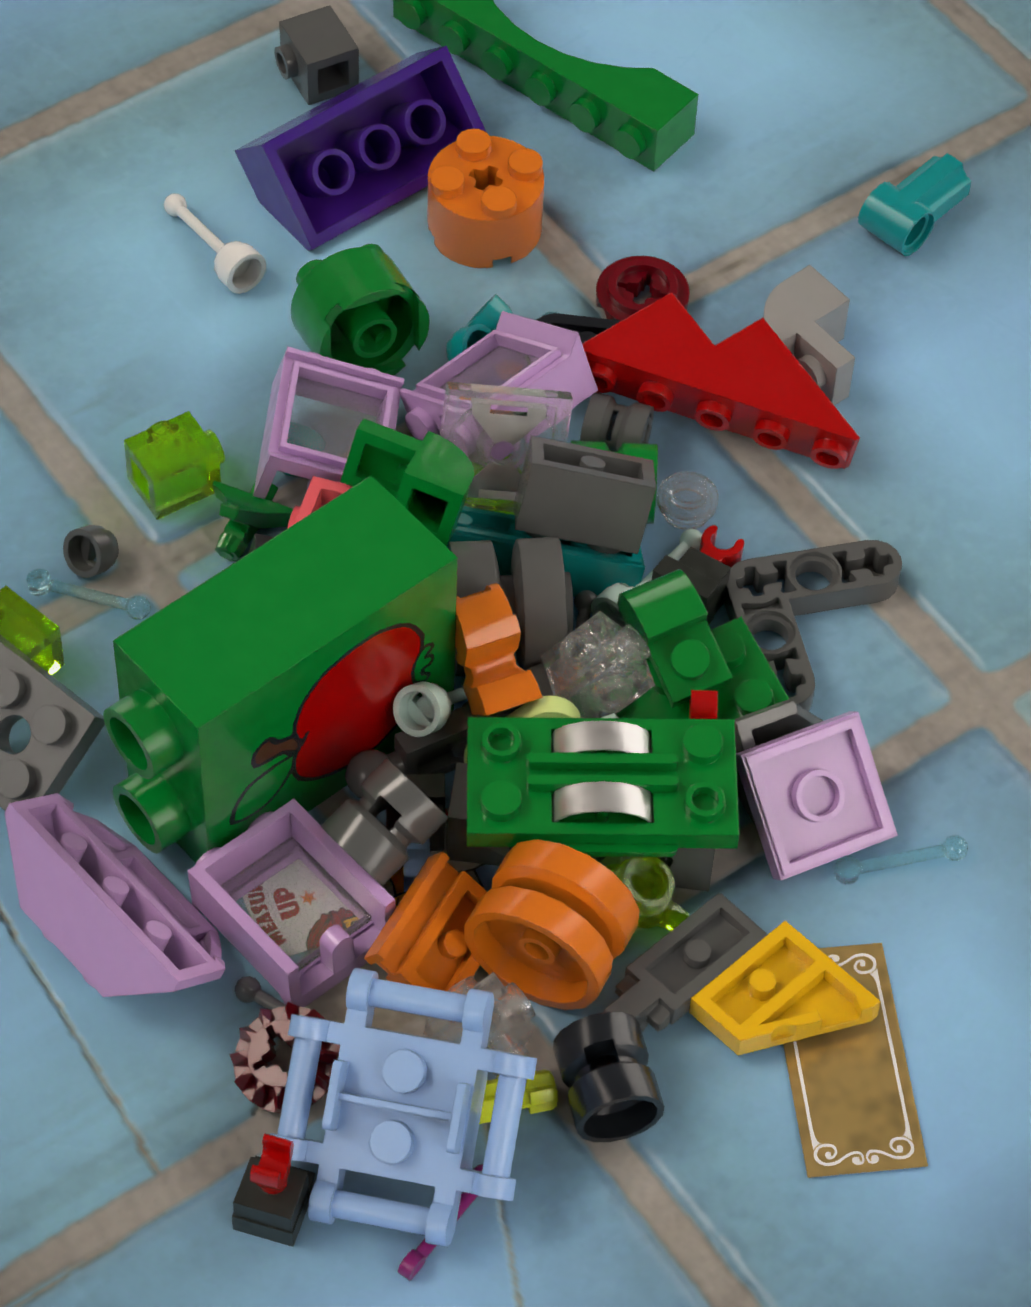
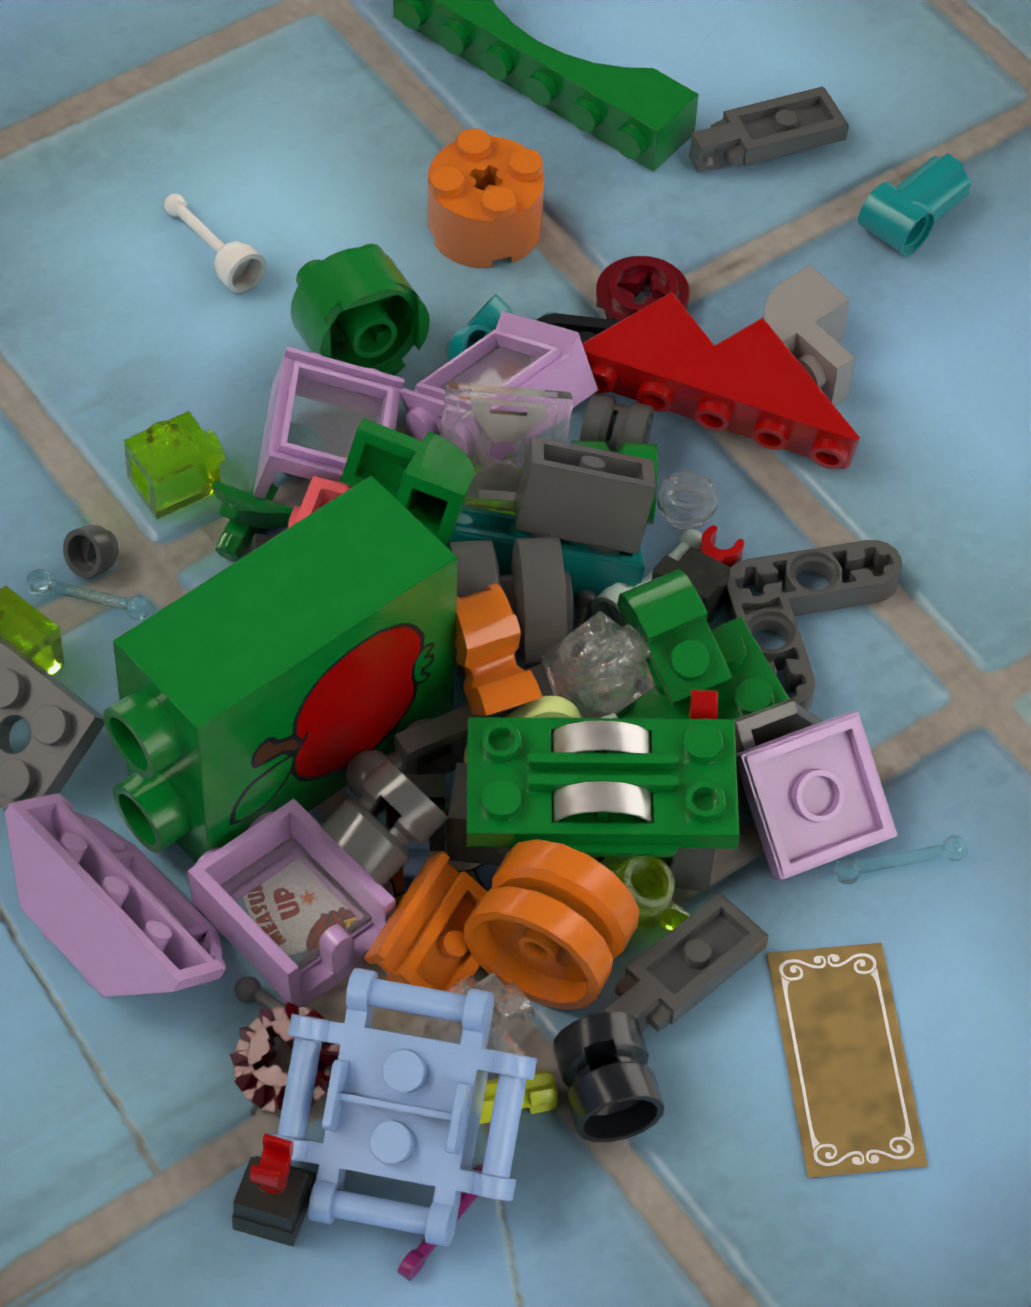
(317, 55): dark grey brick -> none
(360, 148): dark purple slope -> none
(427, 713): light aqua hinge -> none
(769, 130): none -> dark grey hinge
(781, 995): yellow wing -> none

